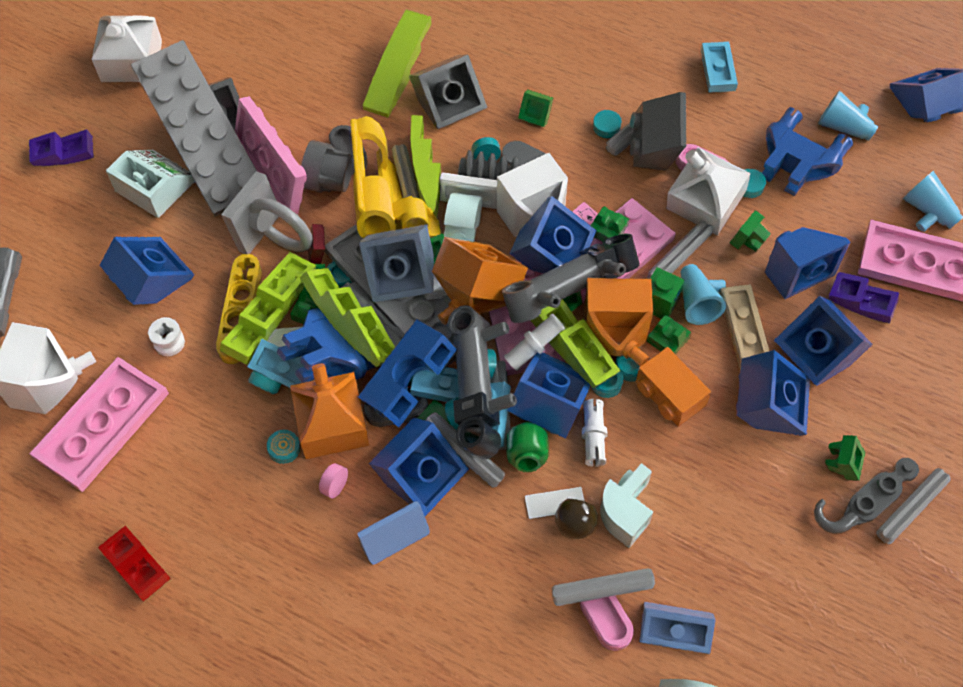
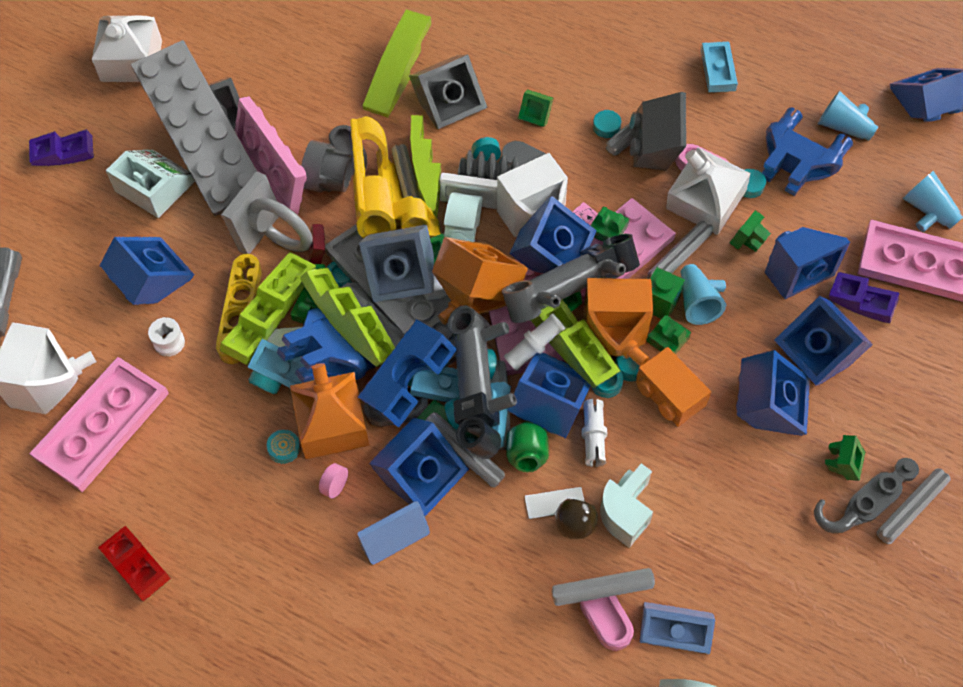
(744, 322): tan tile -> none

